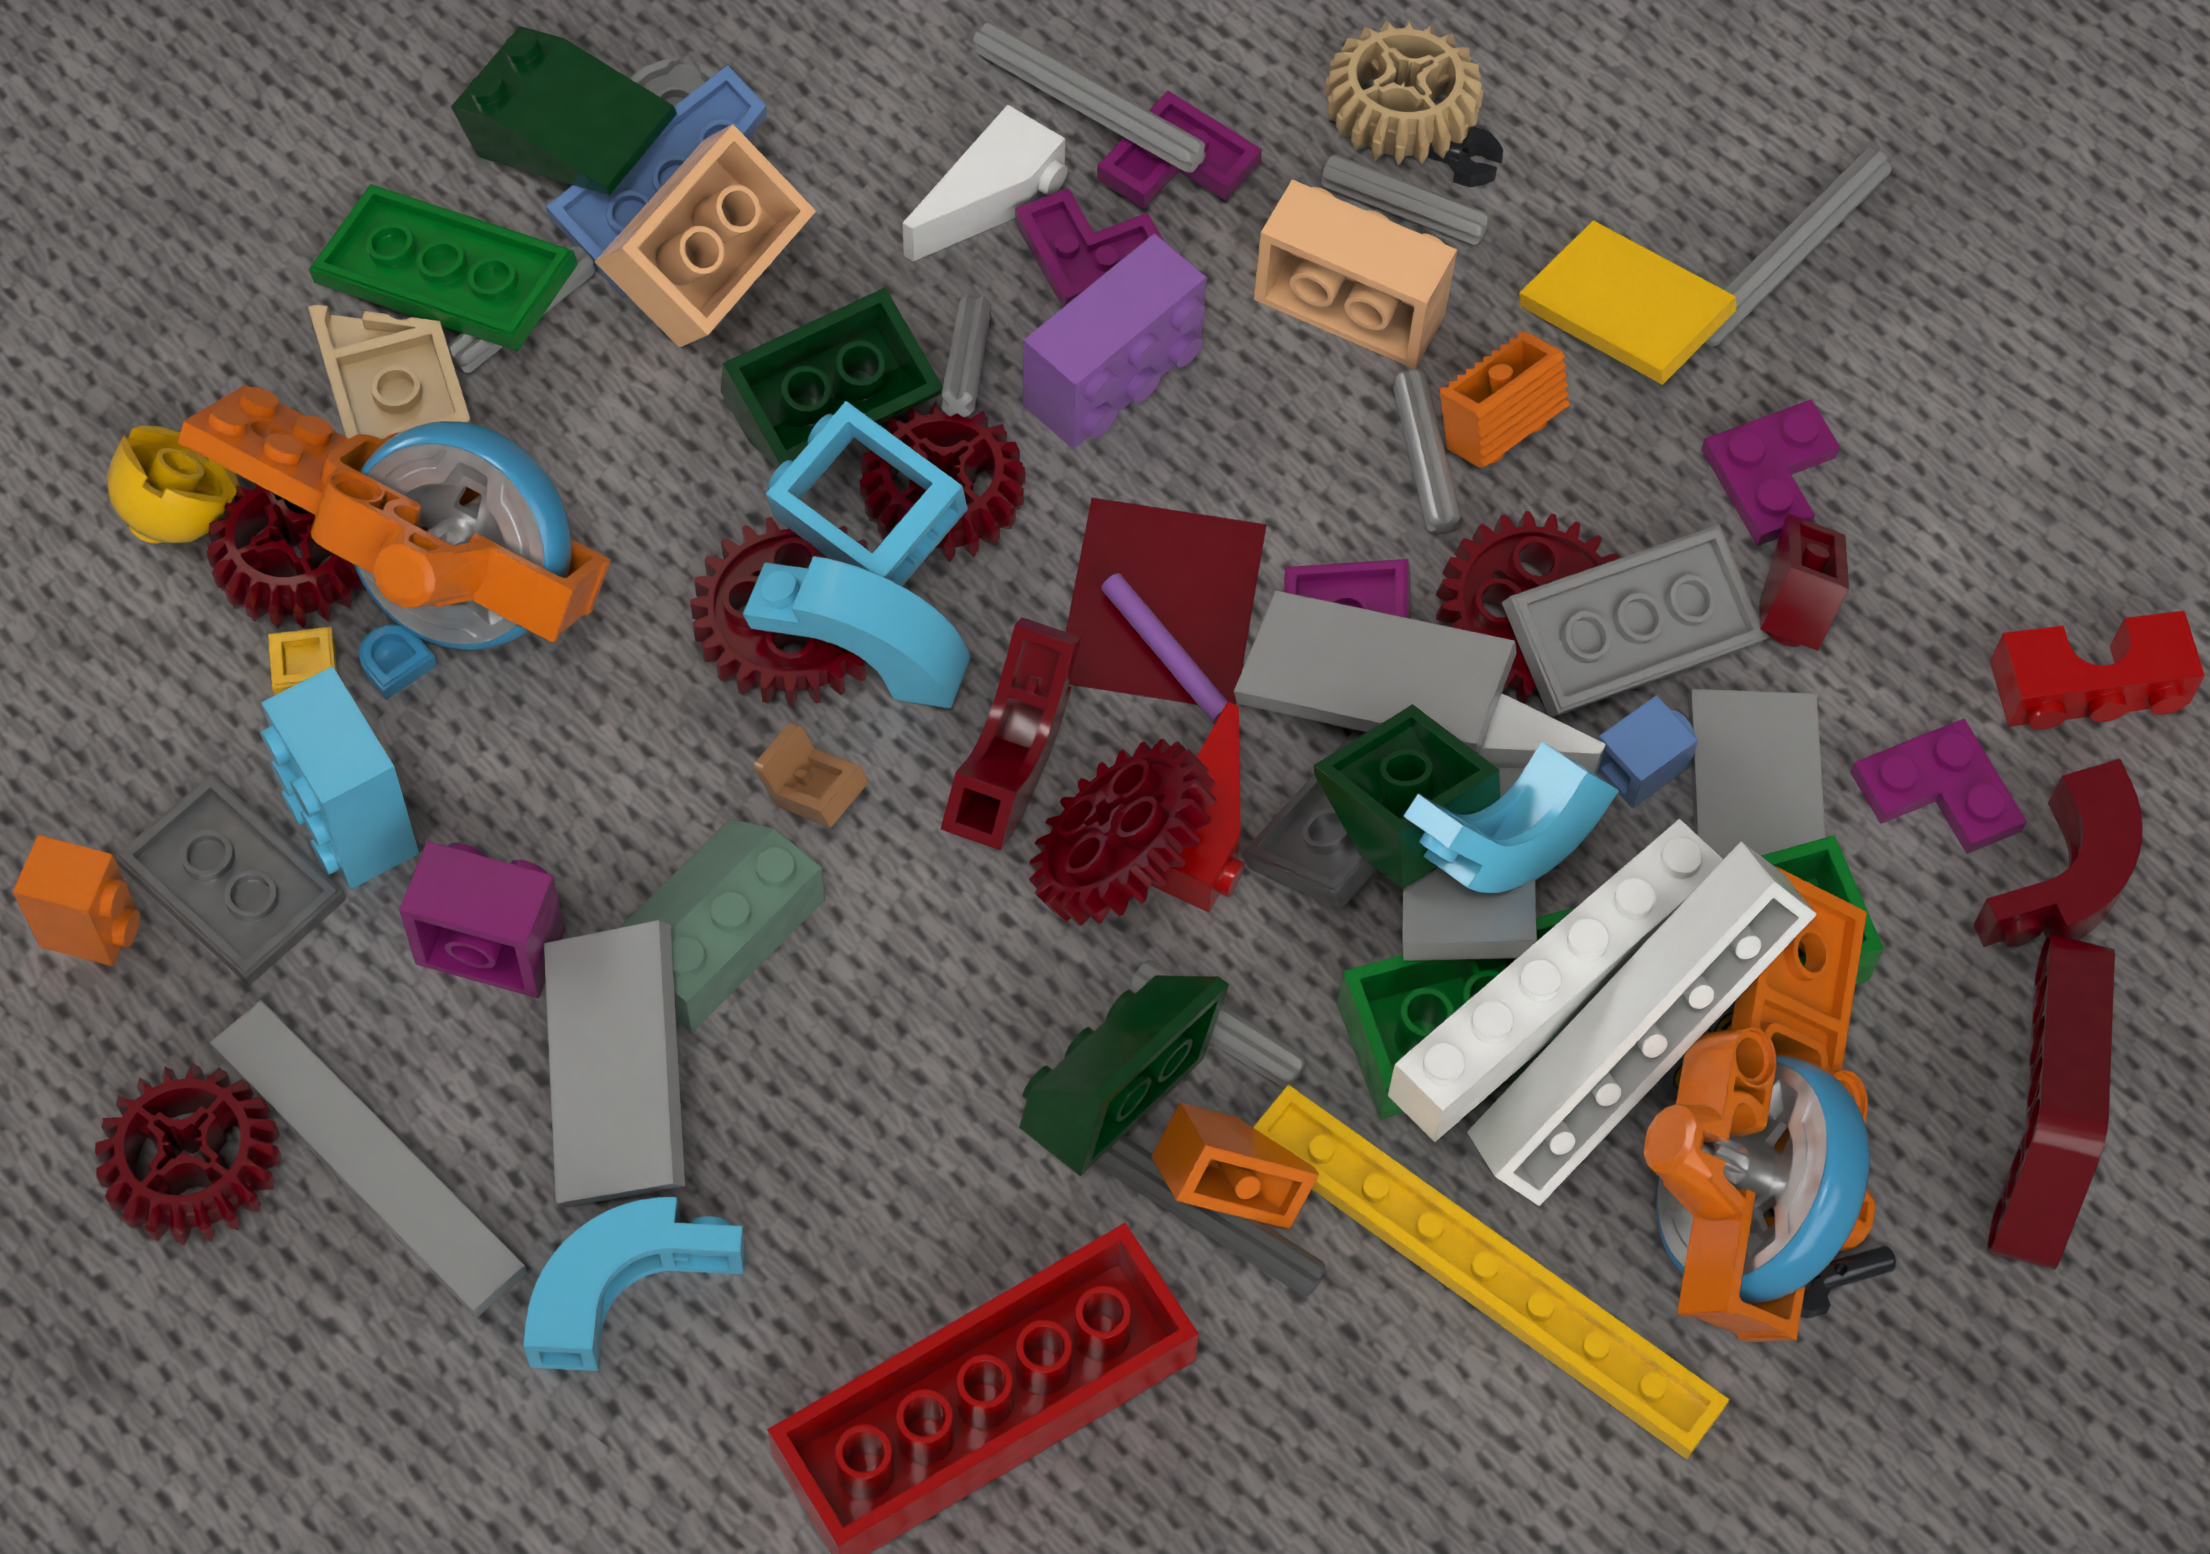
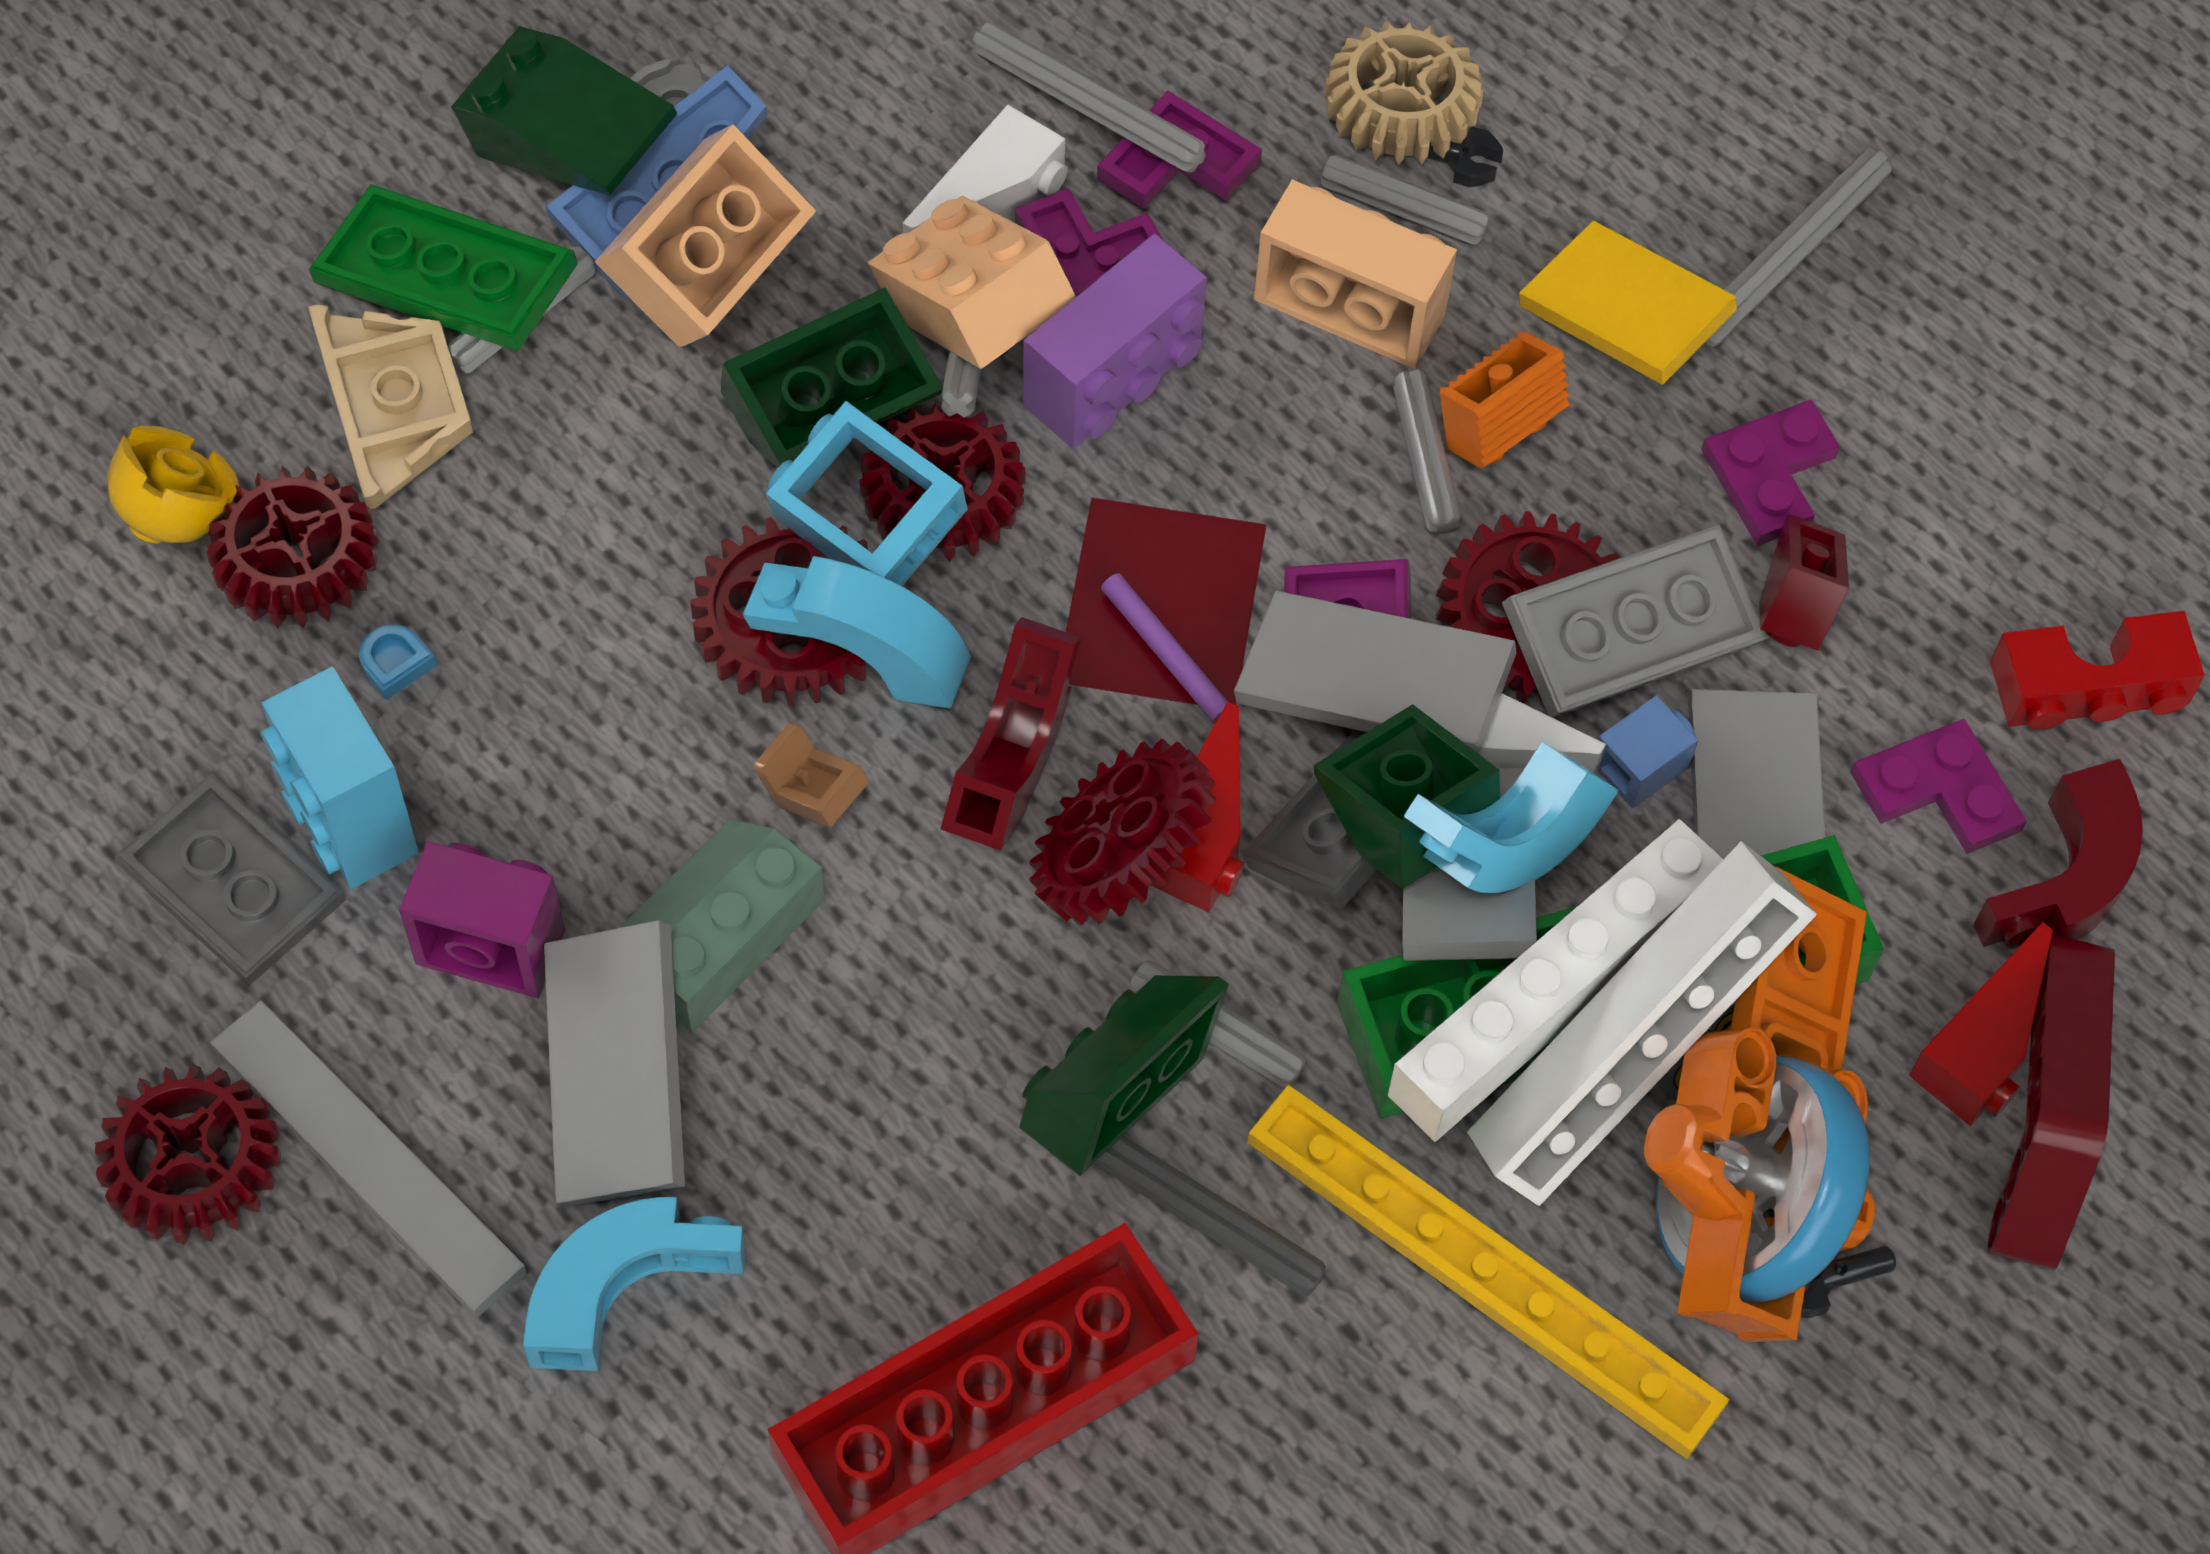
(76, 901): orange brick -> none
(300, 656): yellow tile -> none
(494, 522): orange piece -> none
(972, 280): none -> light nougat brick
(1231, 1167): orange slope -> none
(1985, 1043): none -> red slope

